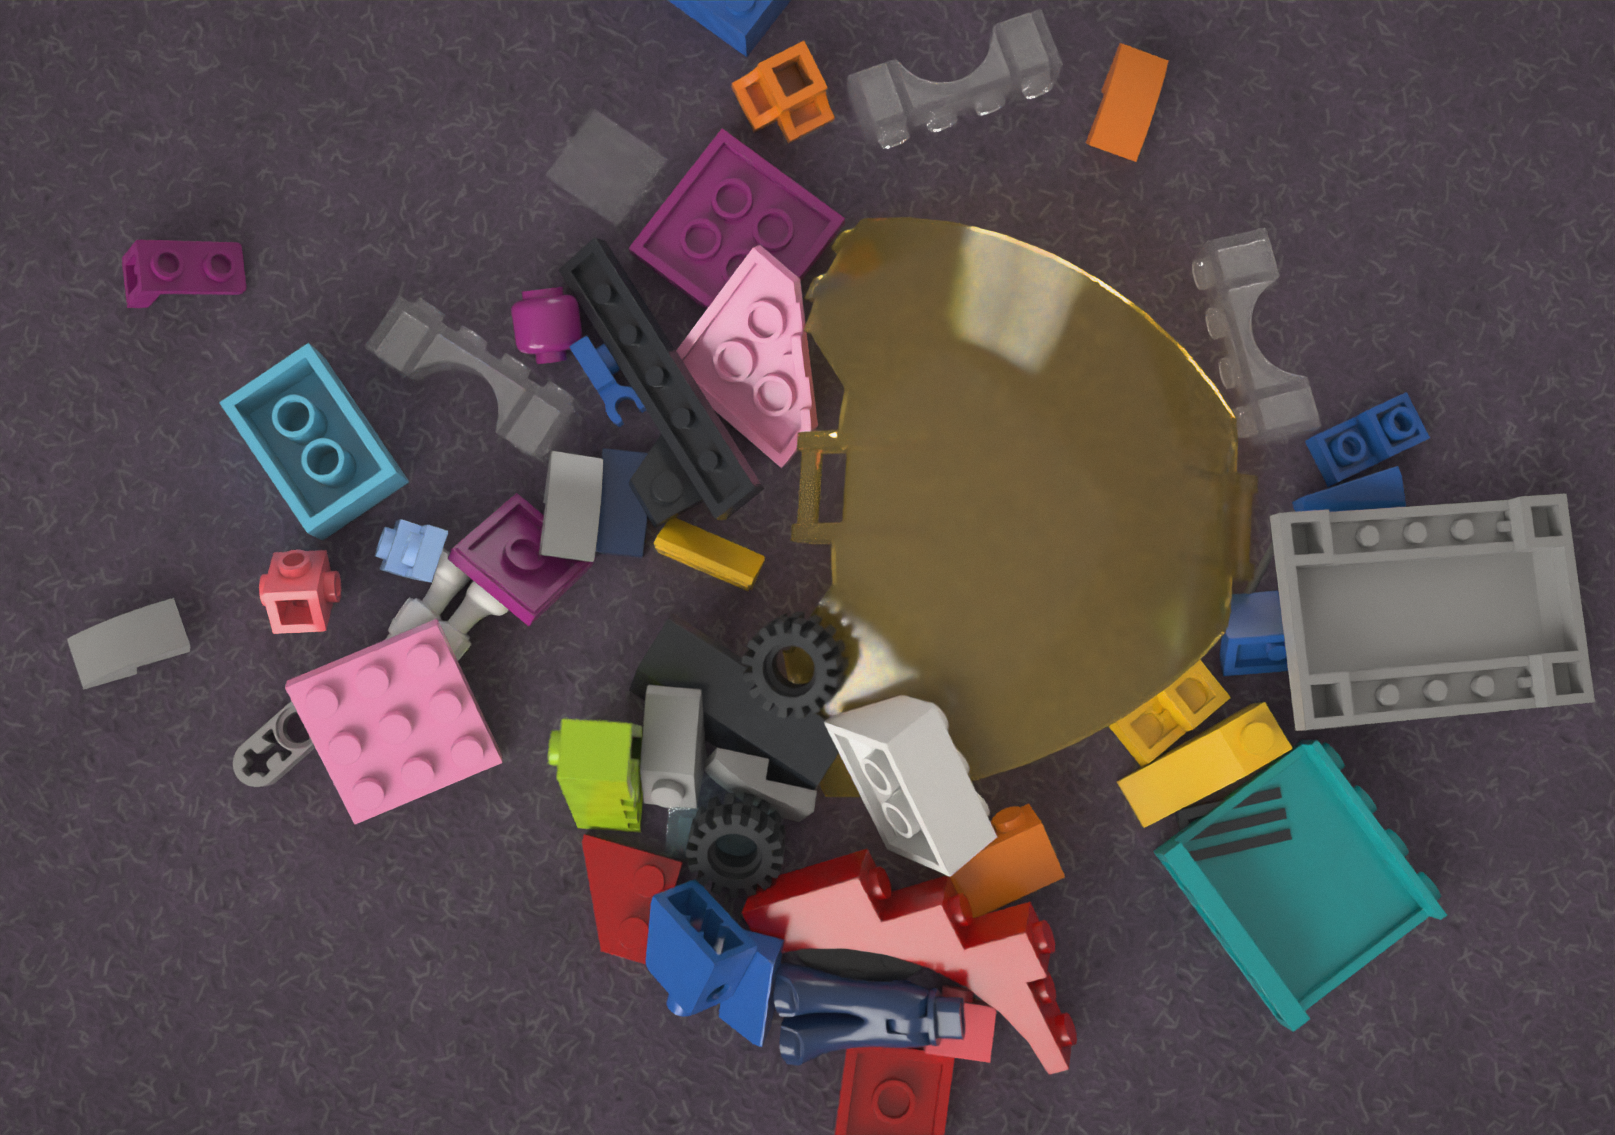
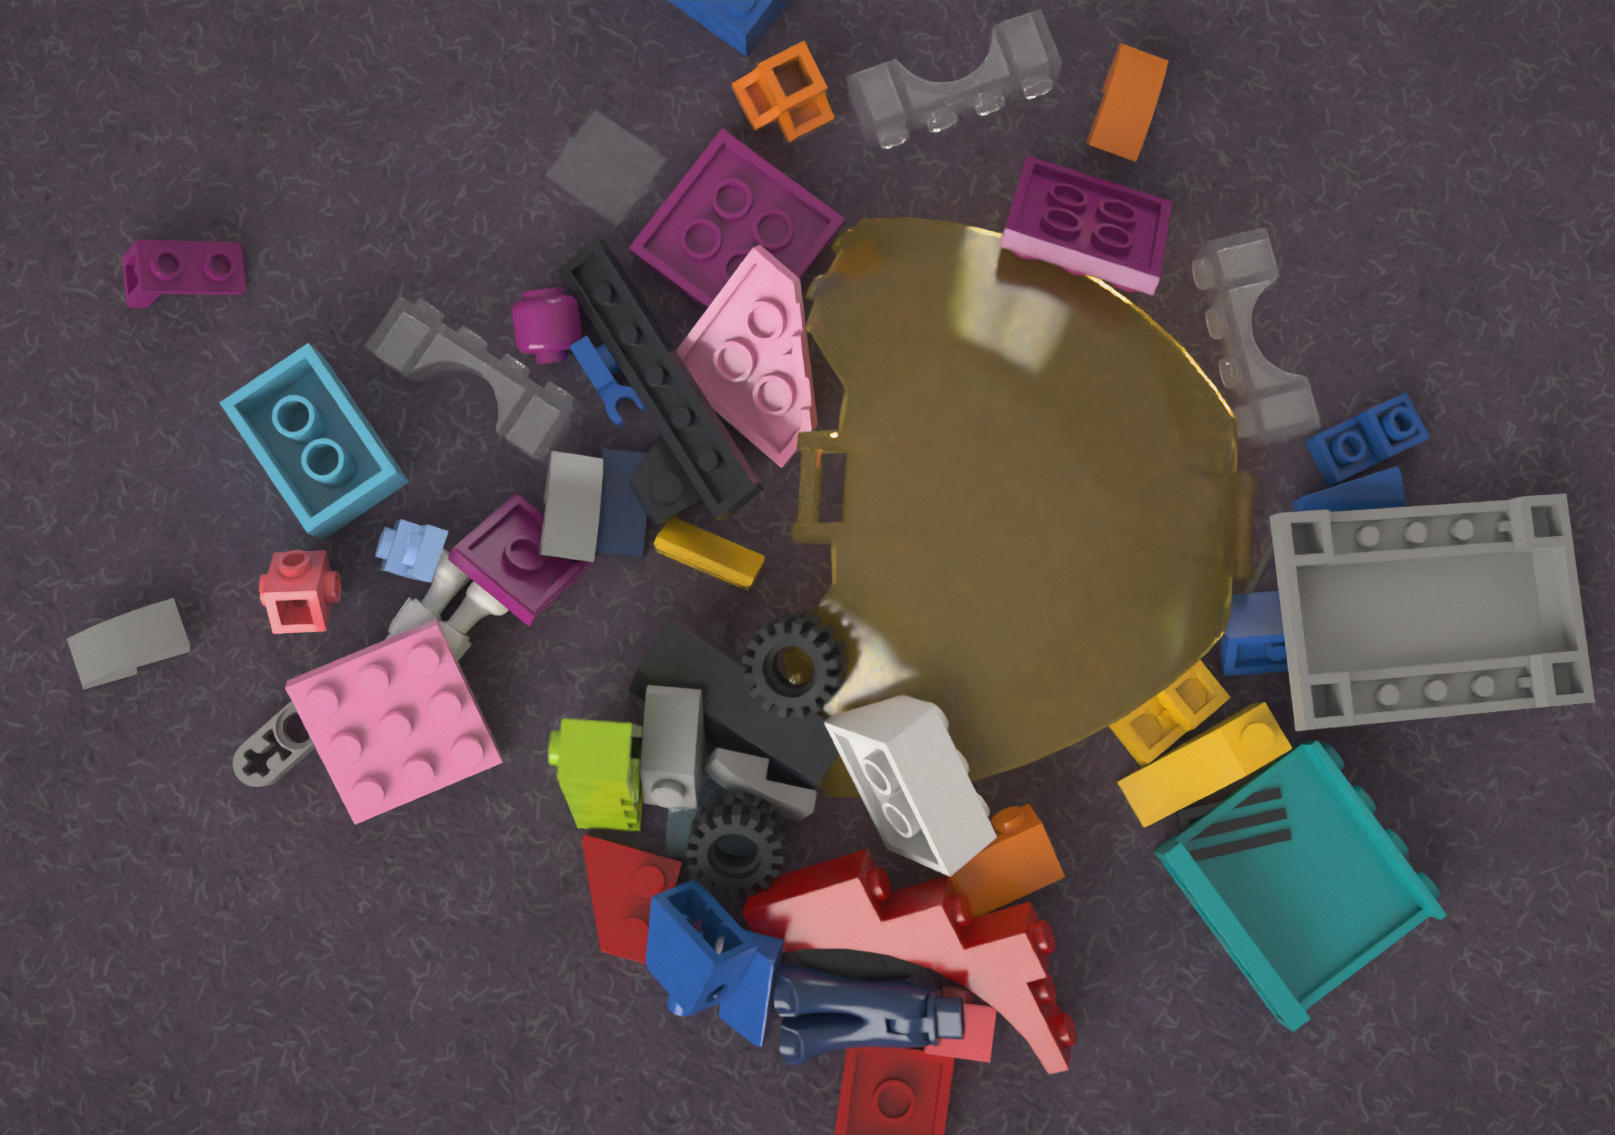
(1088, 226): none -> magenta plate

